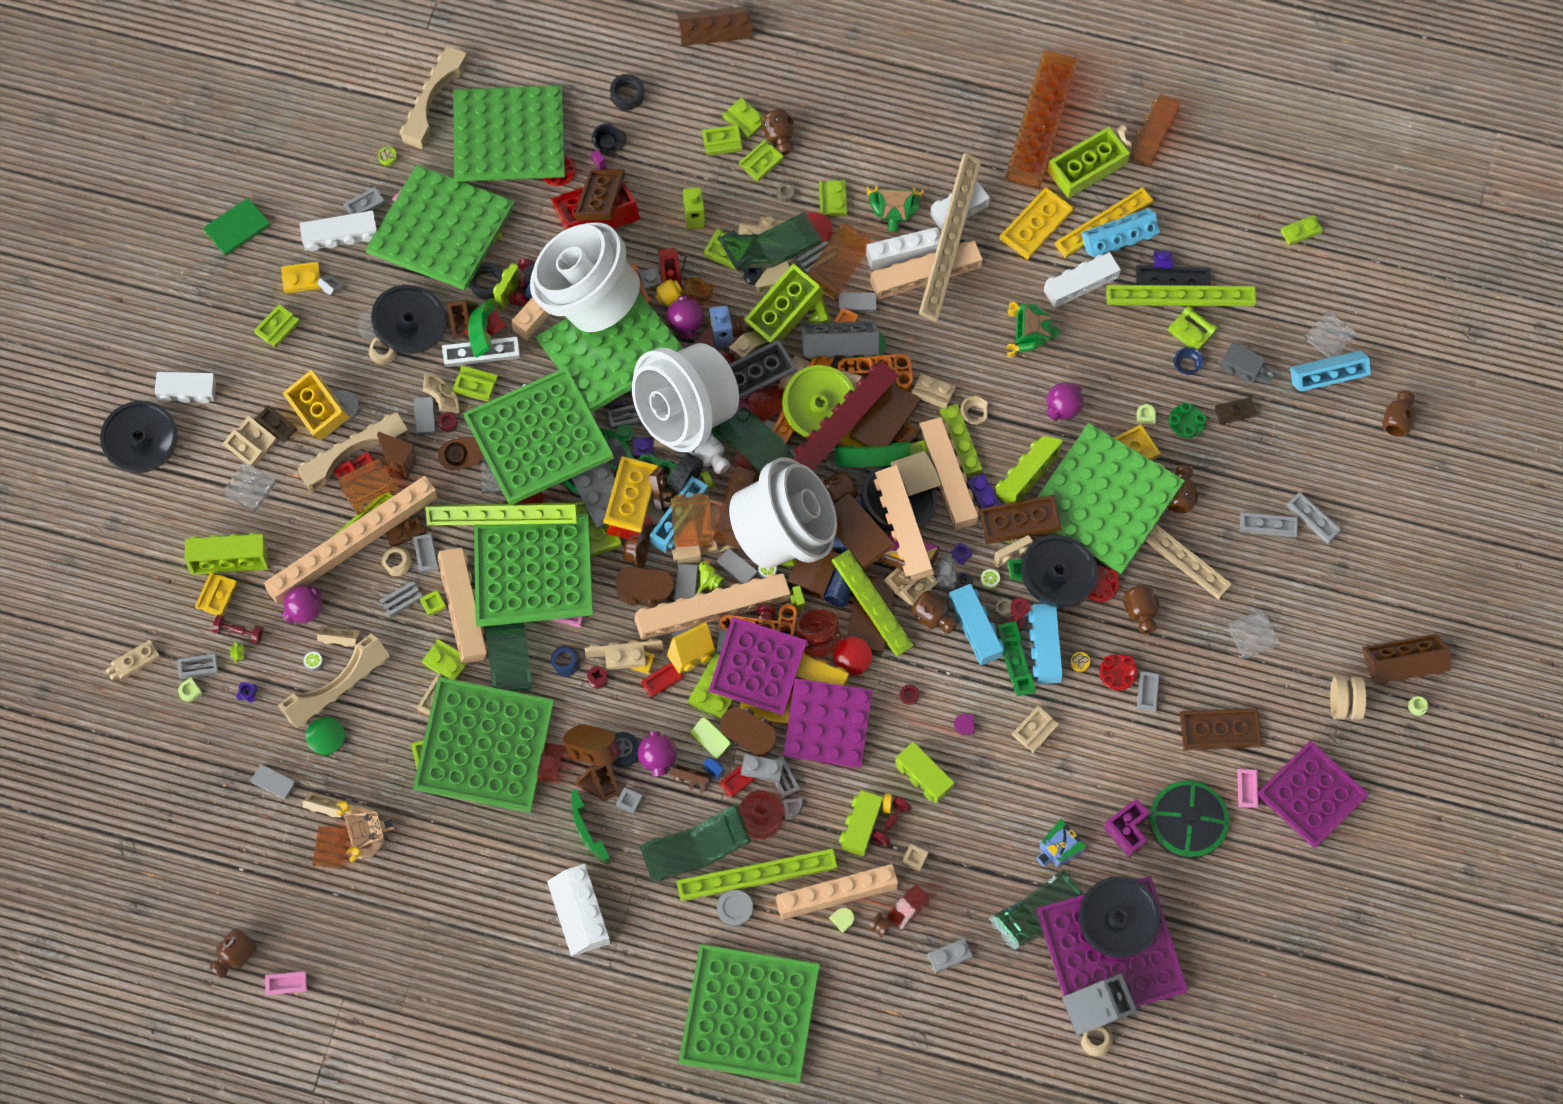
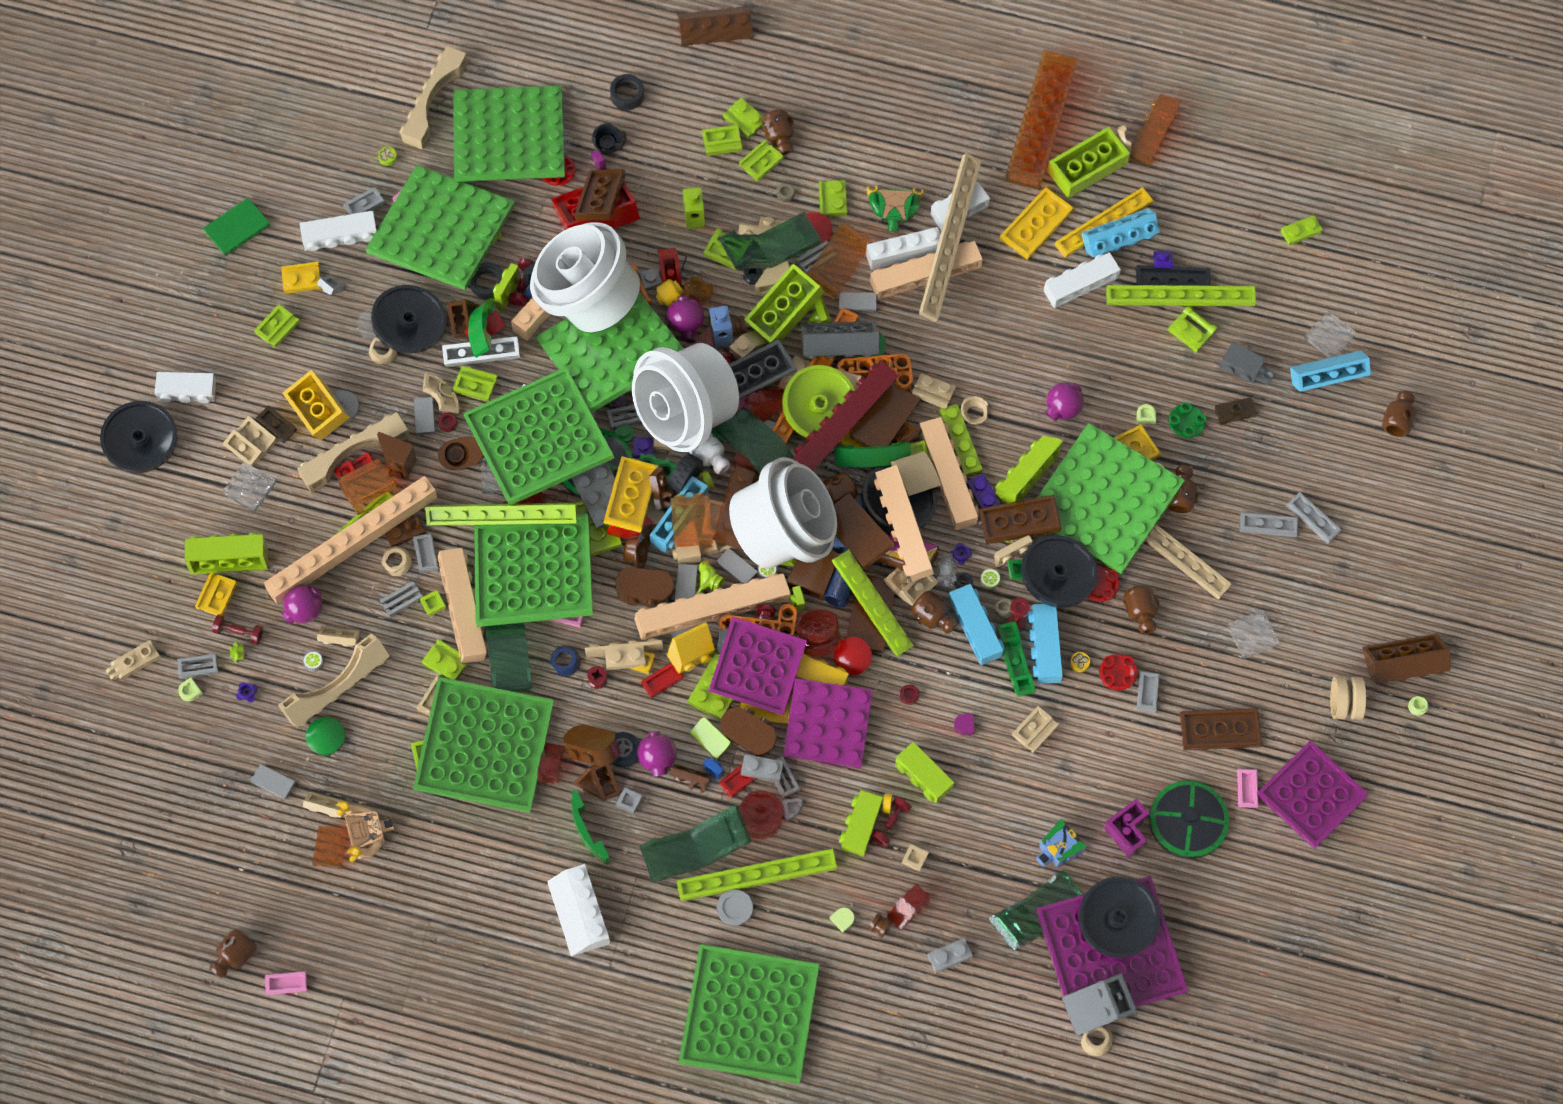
(836, 892): light nougat brick -> none
(1032, 328): torso -> none
(1191, 353): dark blue piece -> none

